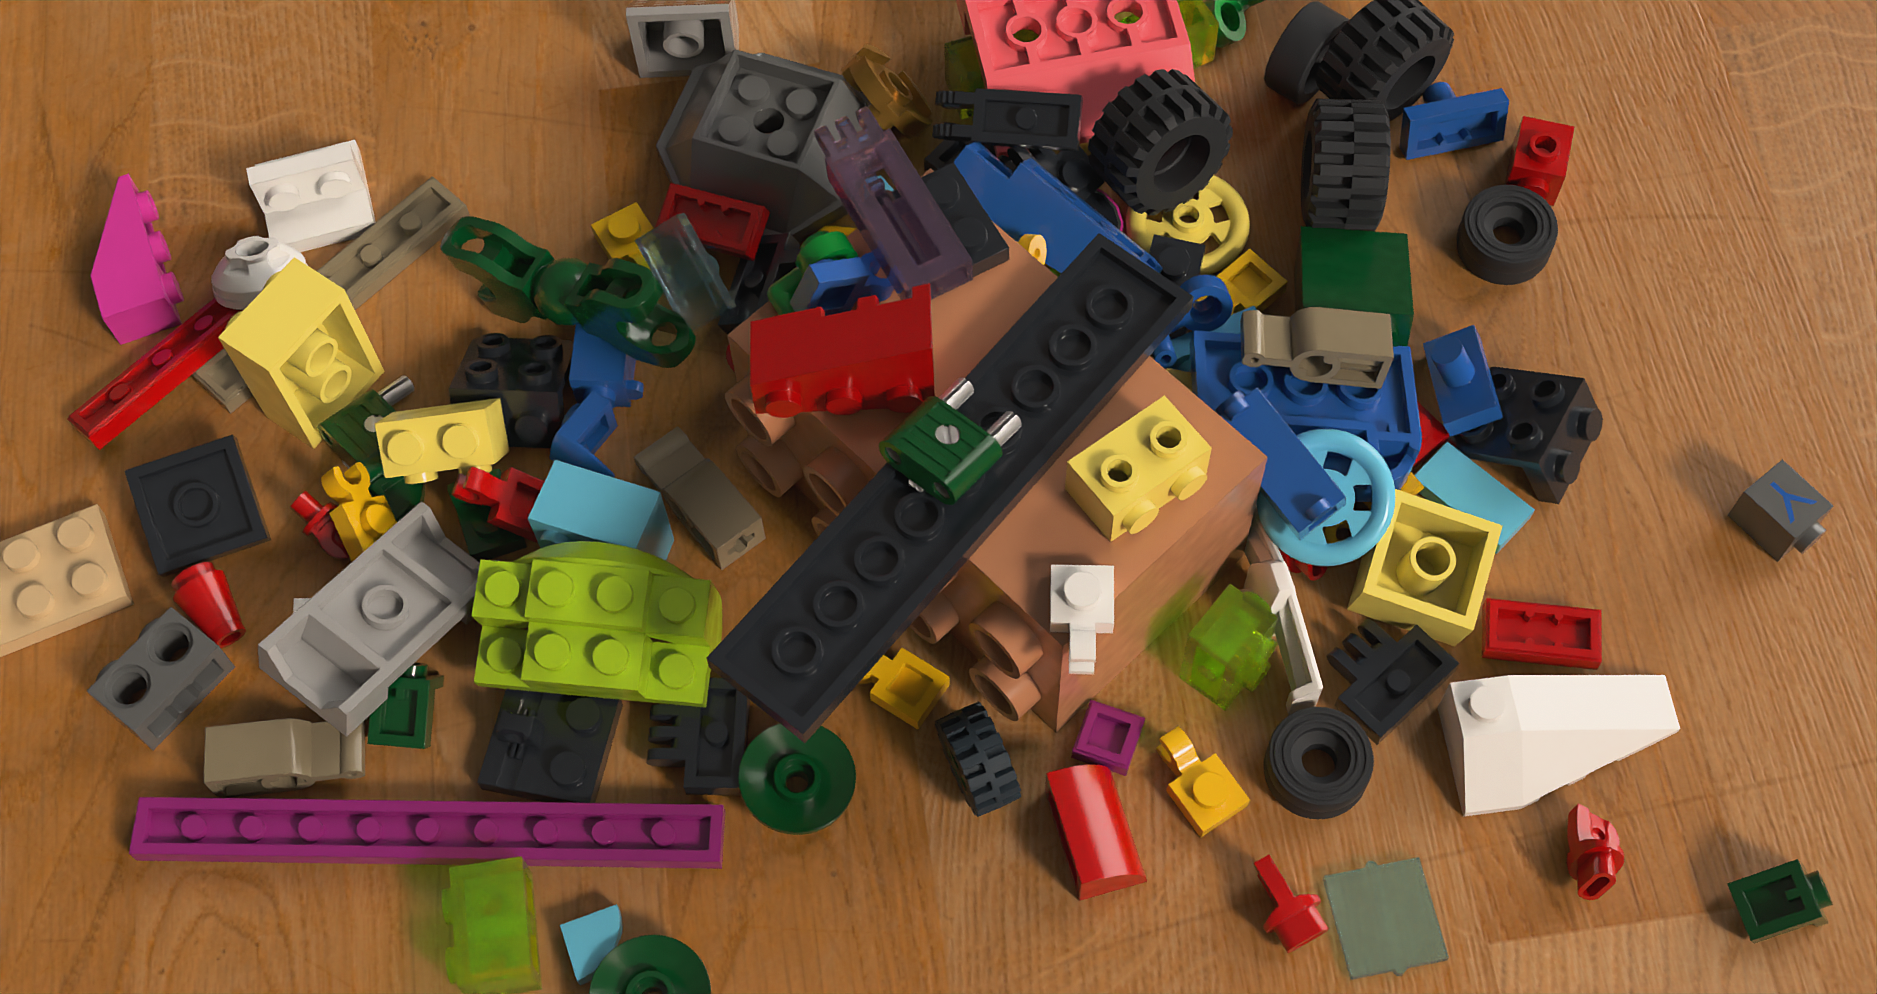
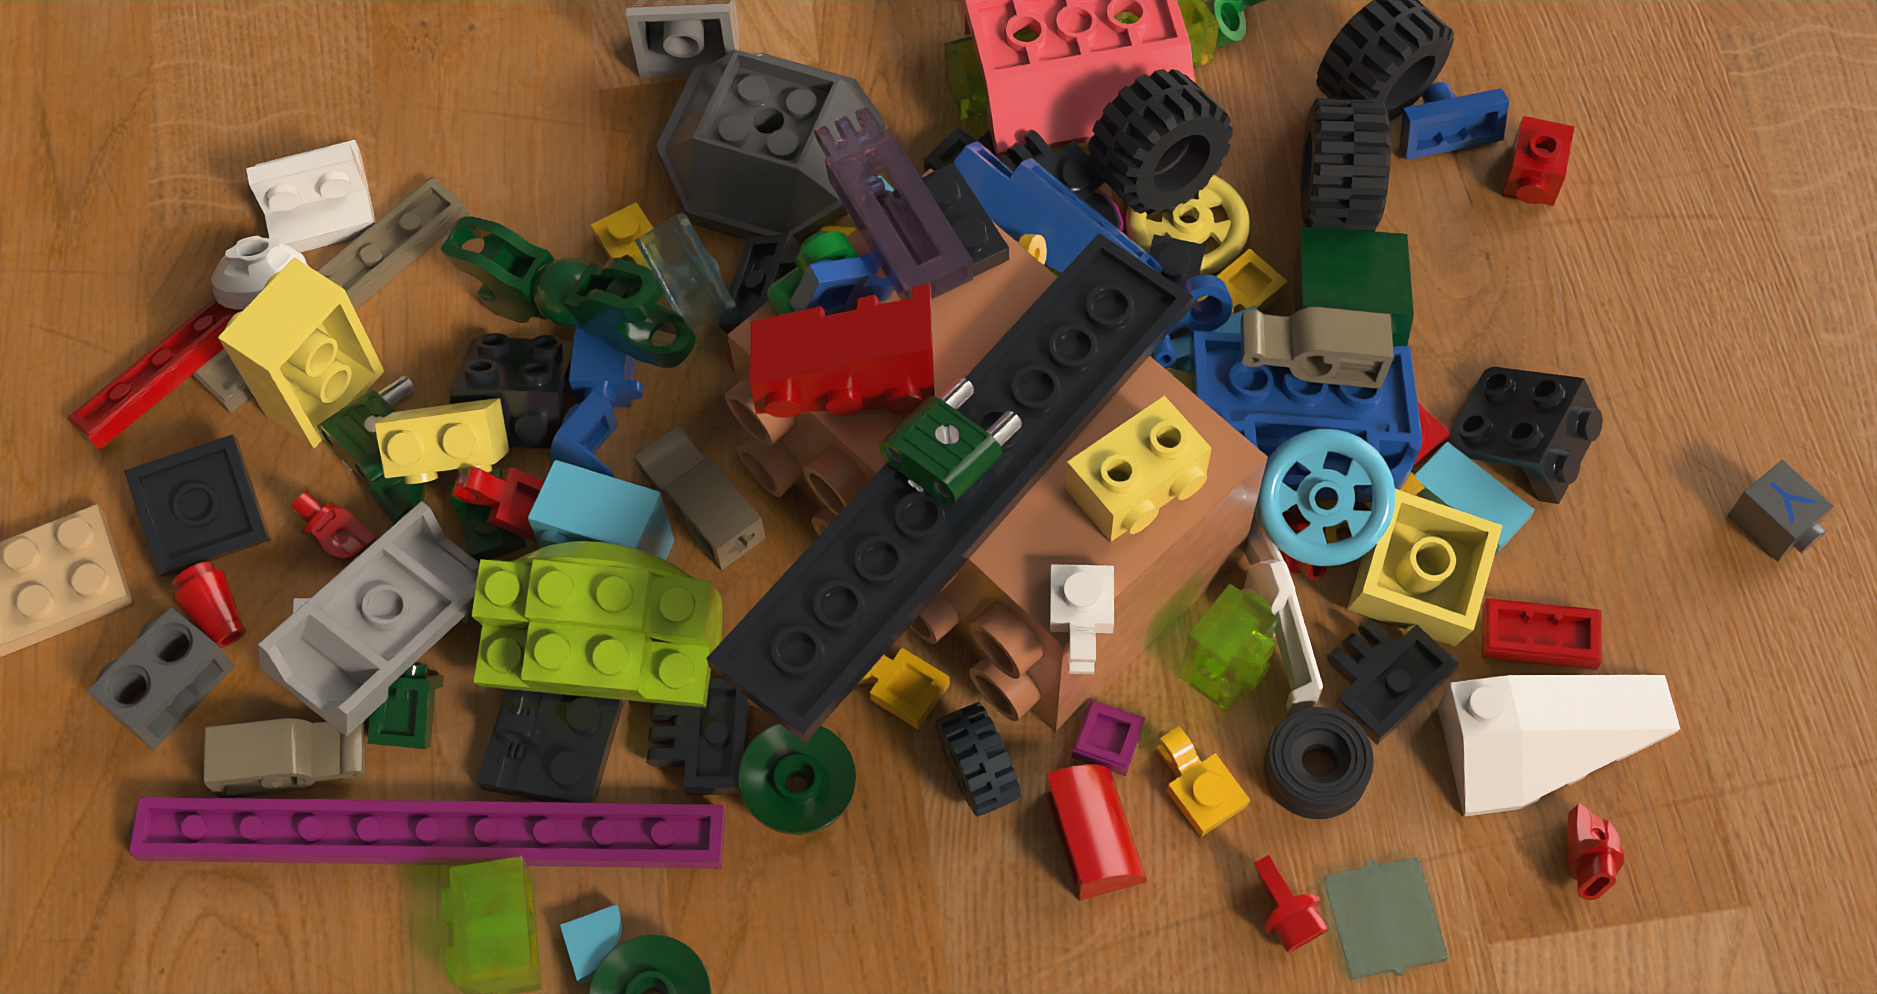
(130, 270): dark pink slope -> none
(359, 516): yellow plate -> none
(719, 221): red plate -> none
(892, 97): pearl gold plate -> none
(1014, 118): black hinge -> none
(1292, 476): blue brick -> none
(1300, 51): black tyre -> none
(1462, 380): blue tile -> none
(1513, 208): black tyre -> none
(1780, 900): dark green bracket -> none

